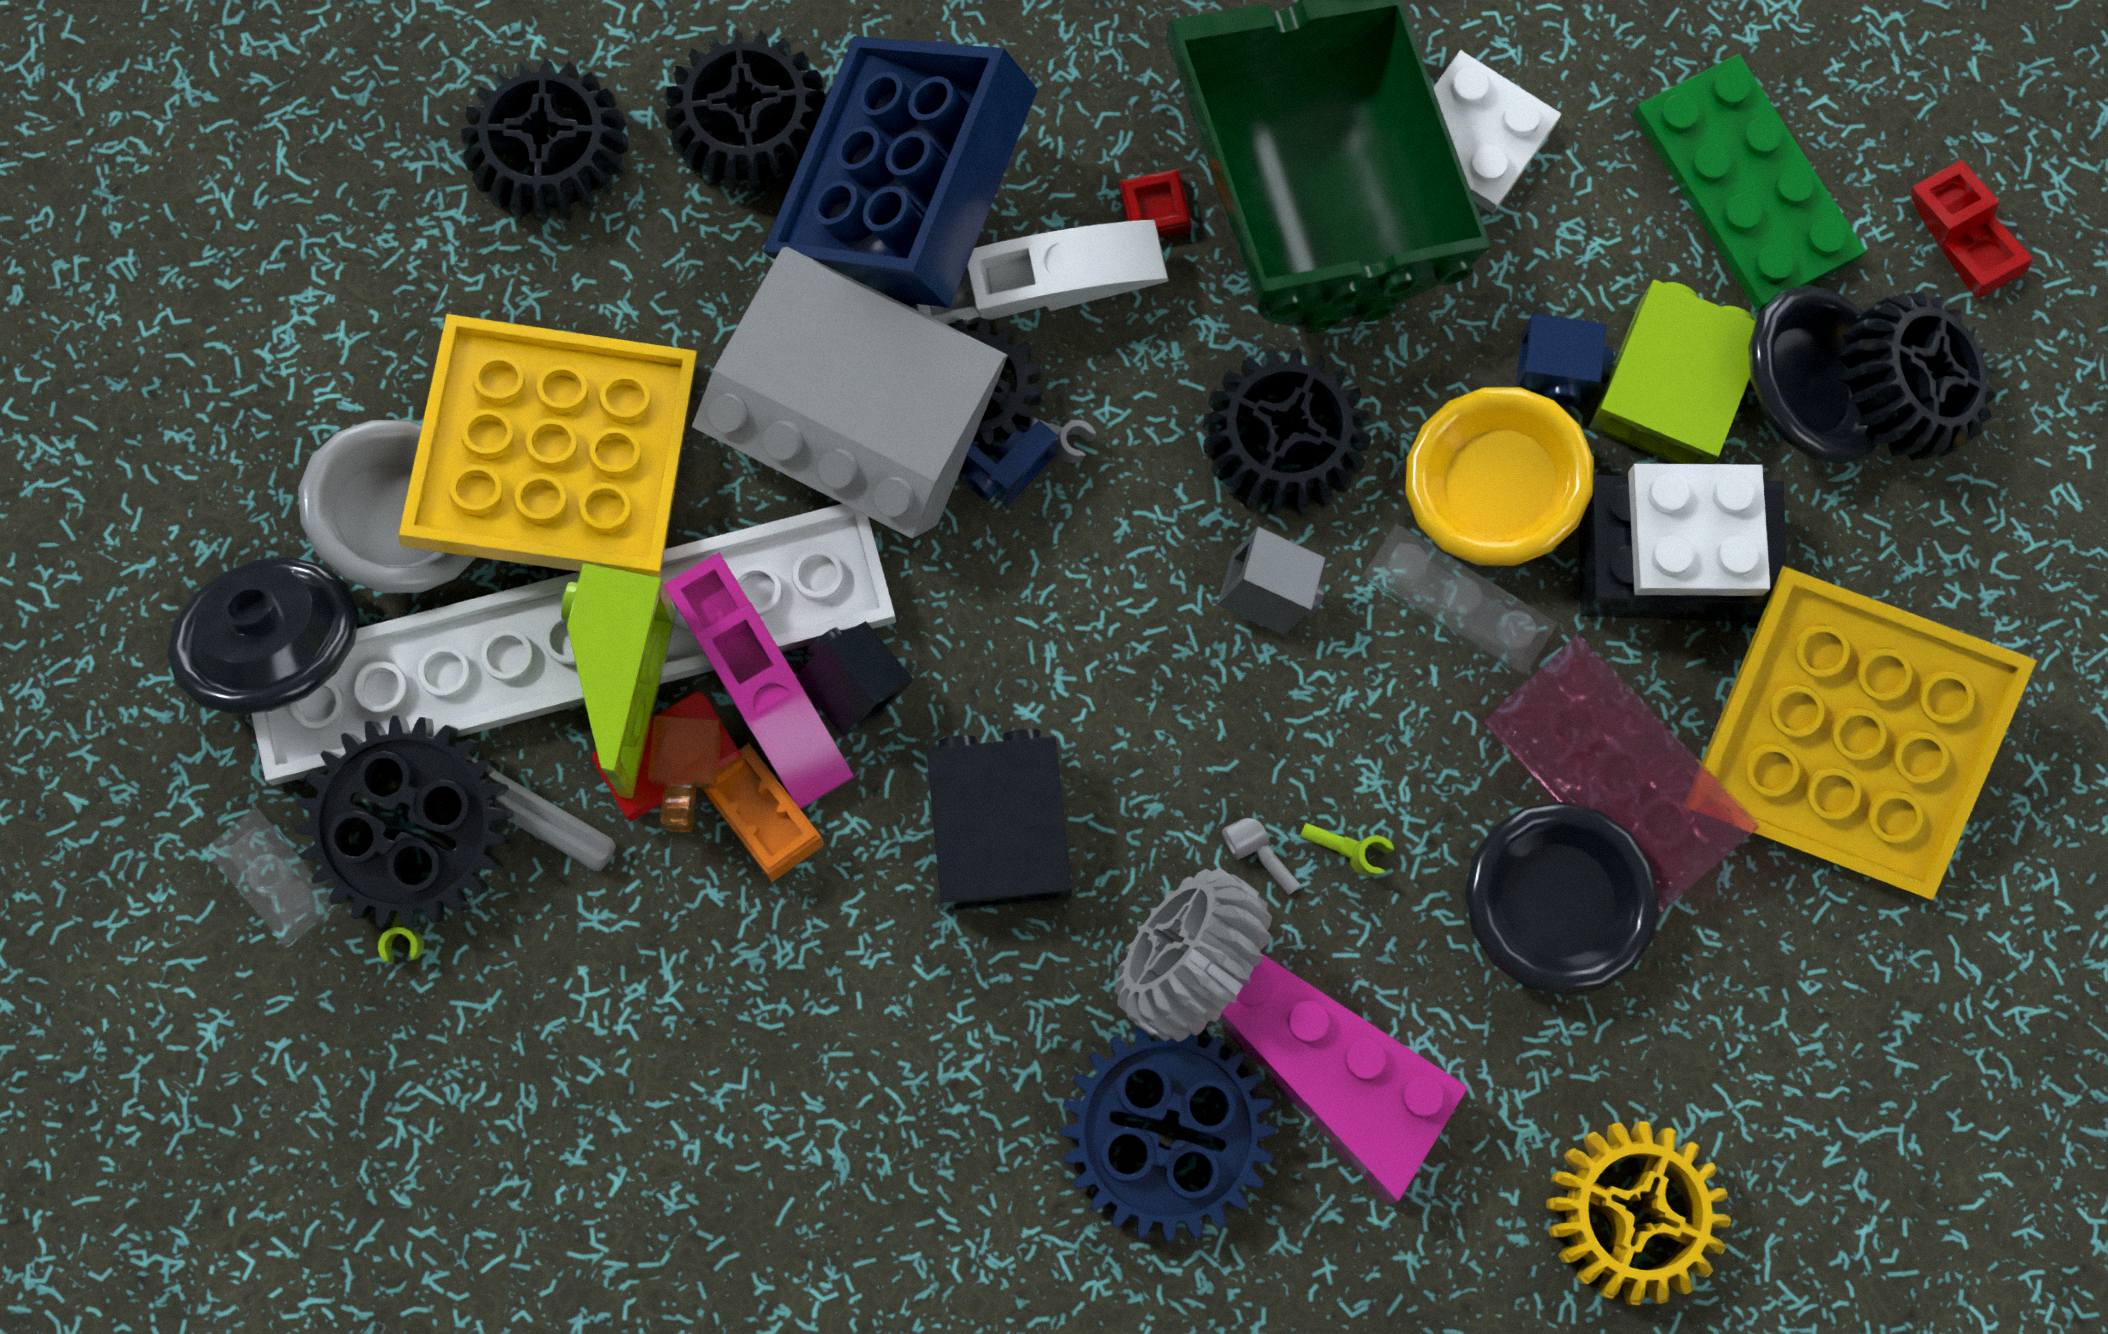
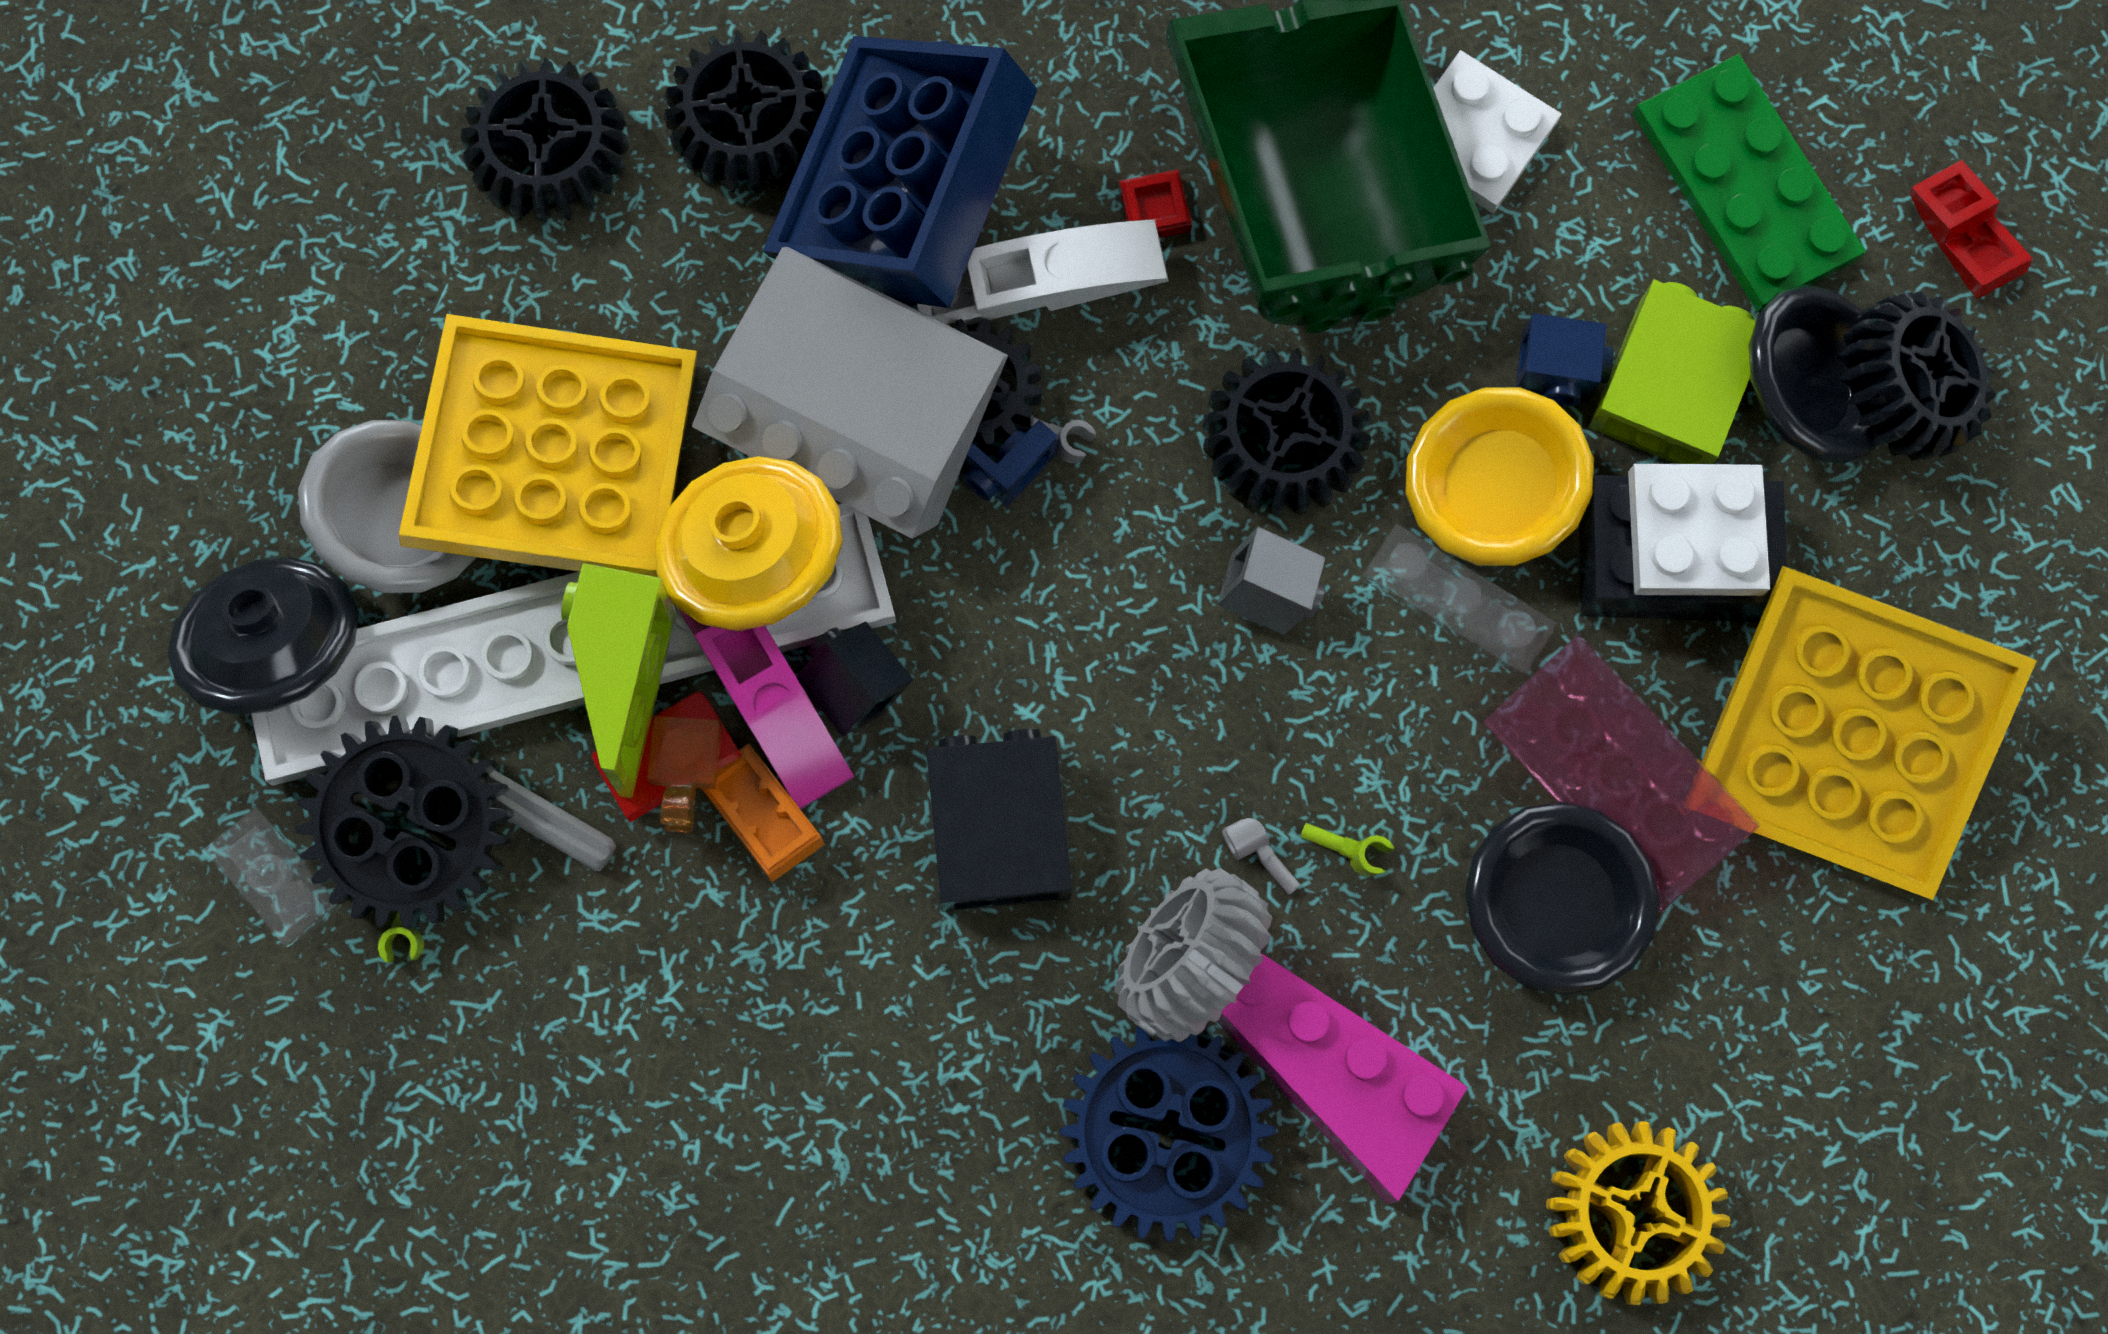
(748, 543): none -> yellow piece

